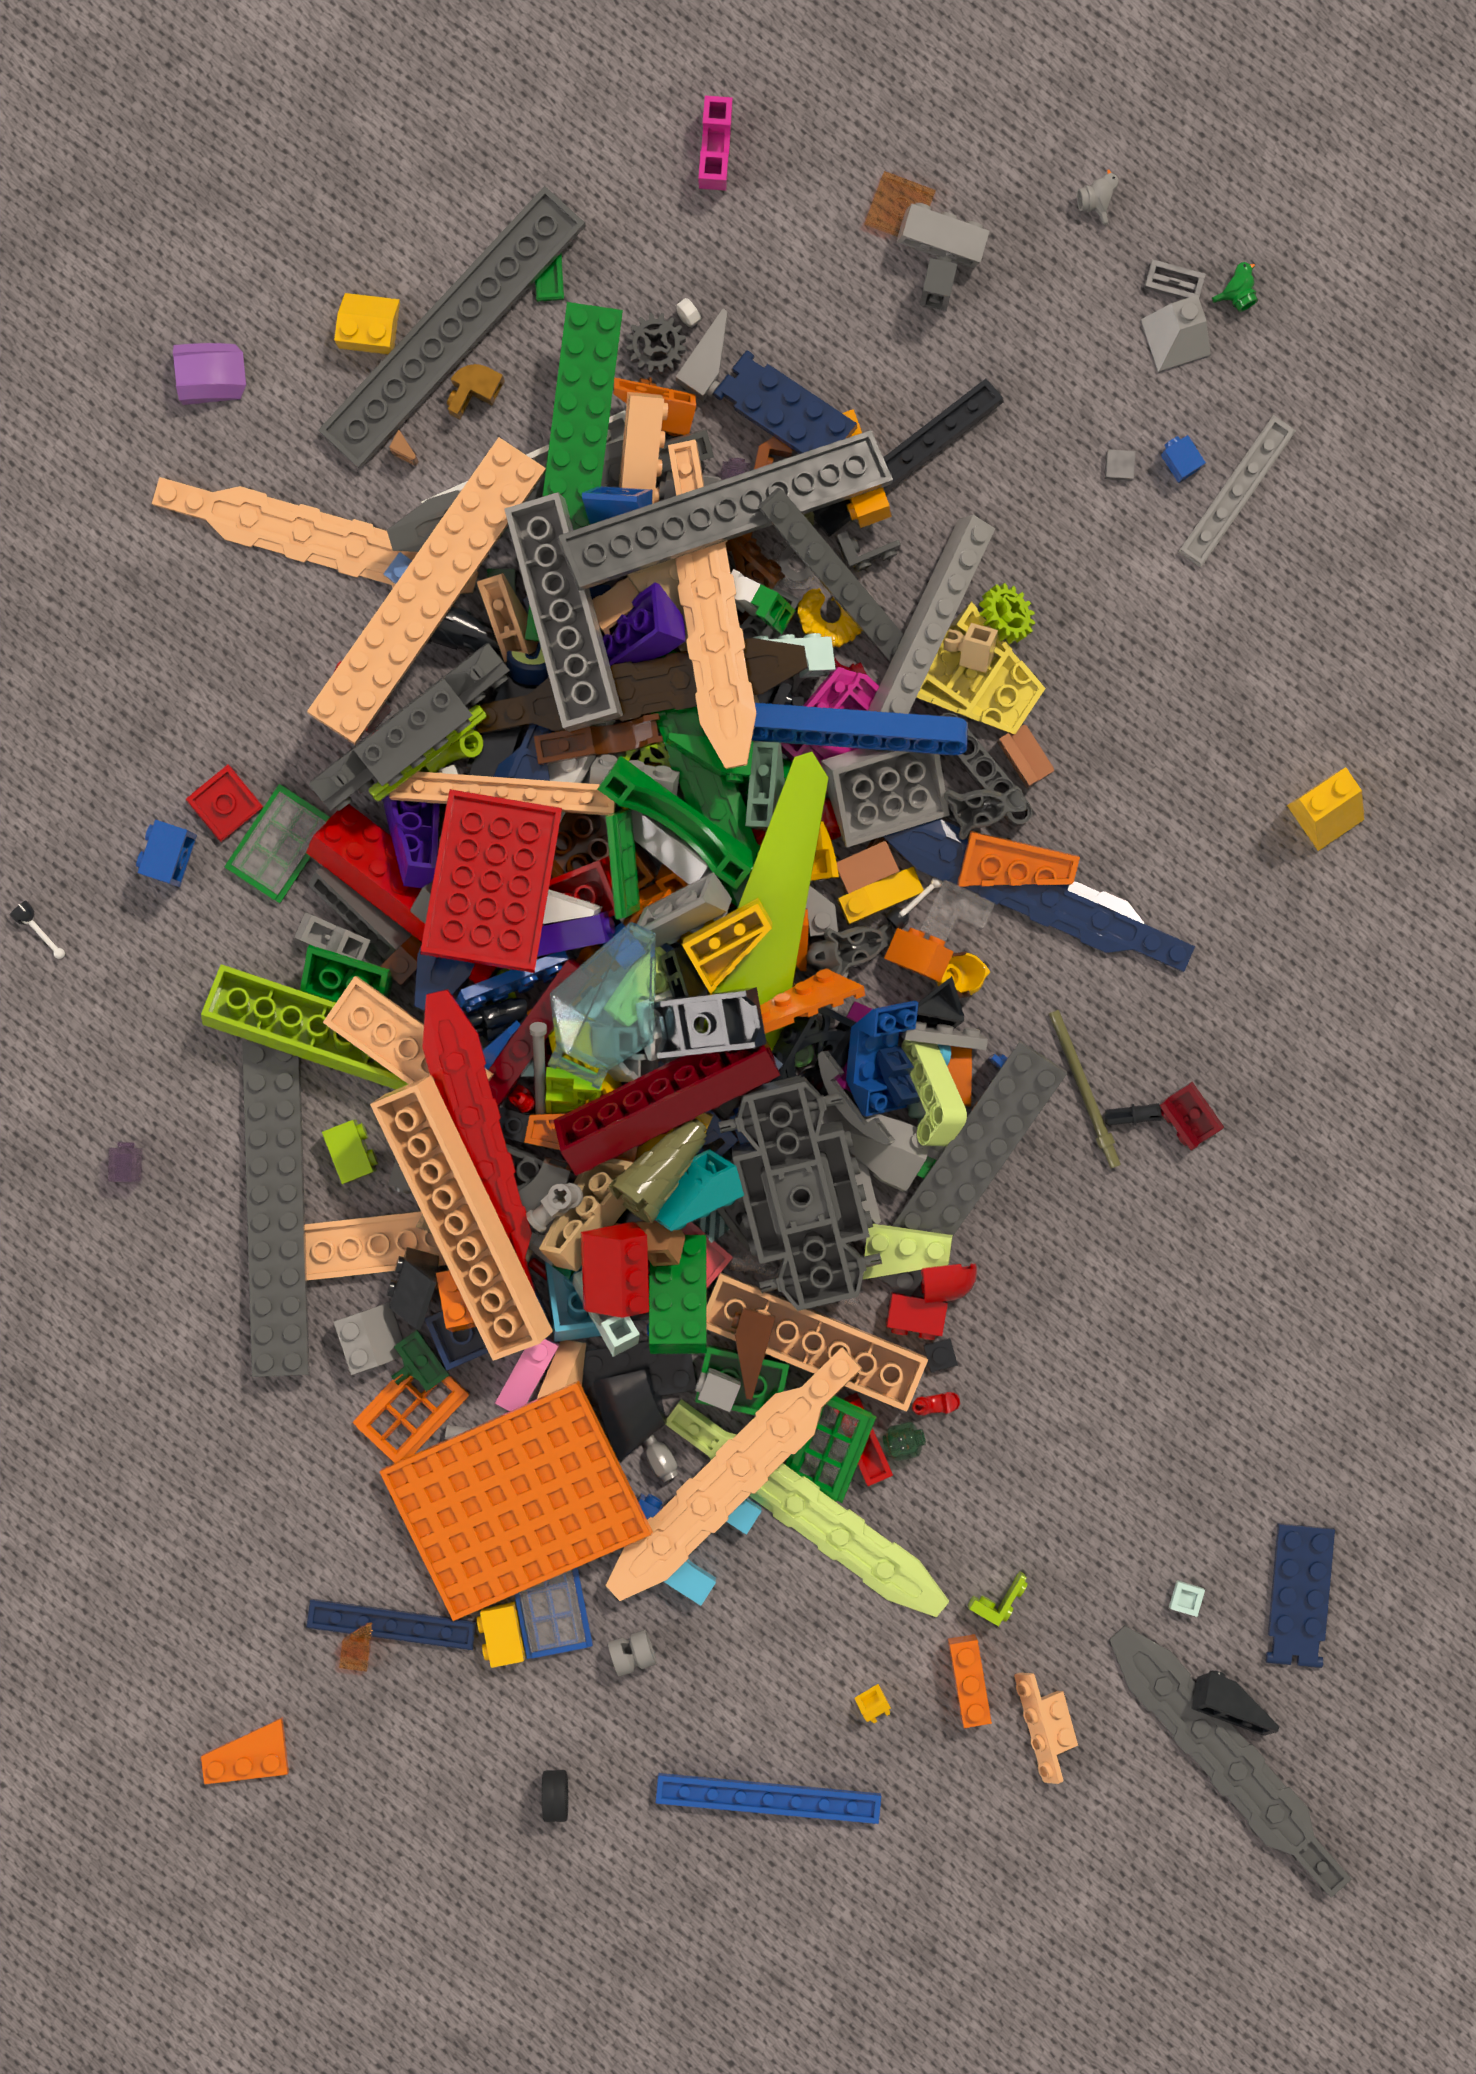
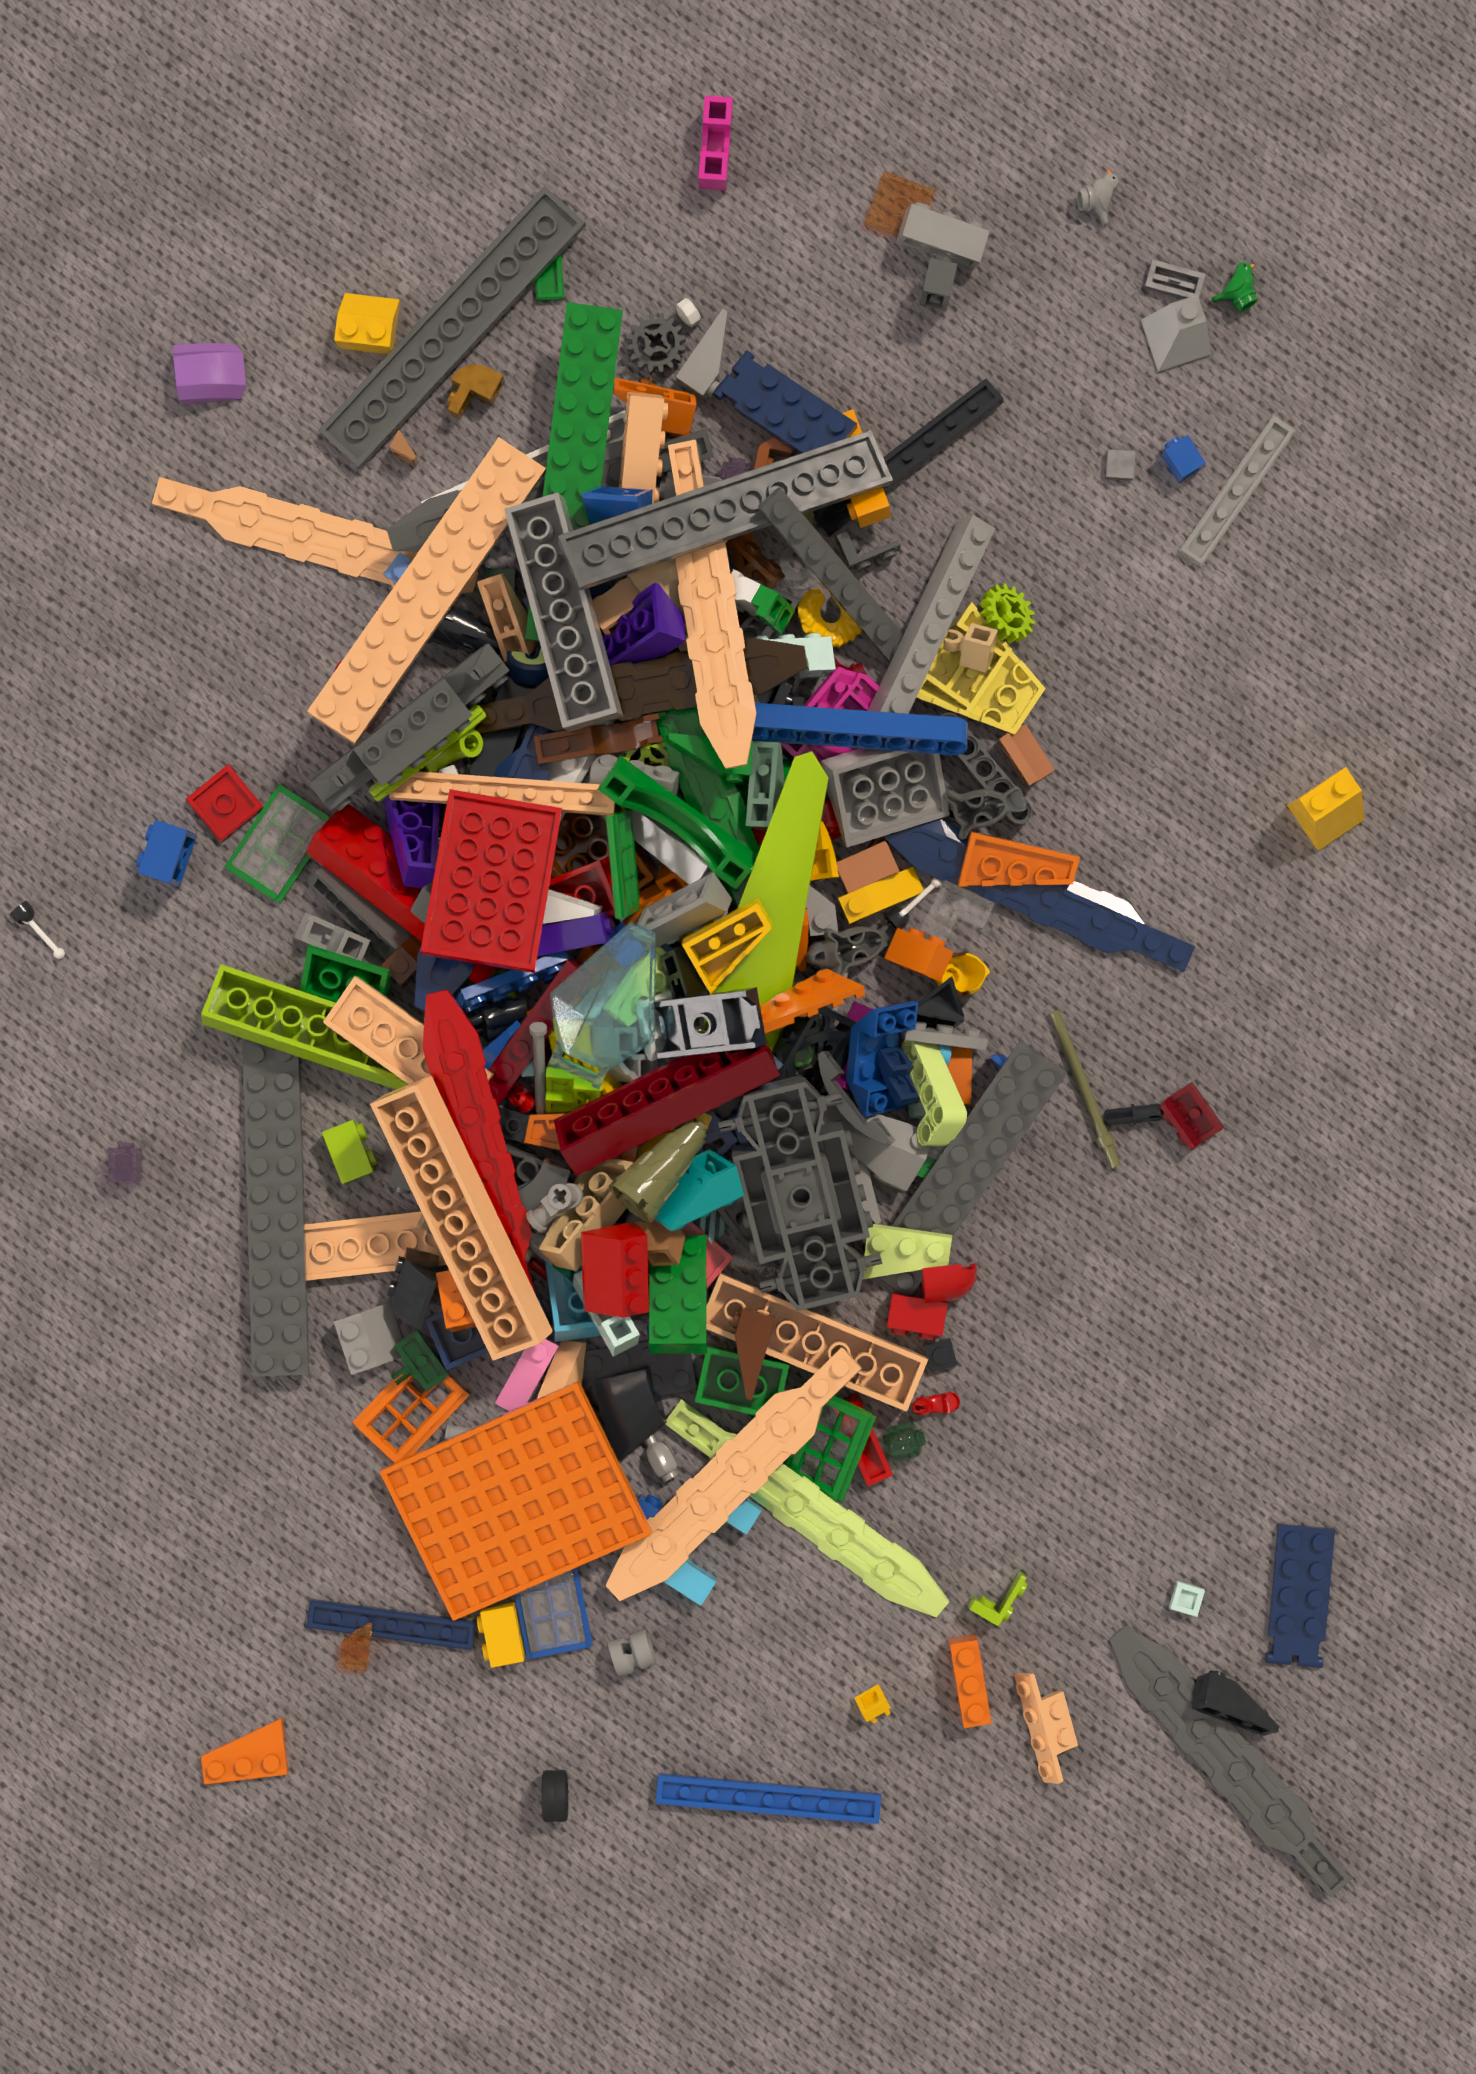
(718, 1389): light grey brick -> none

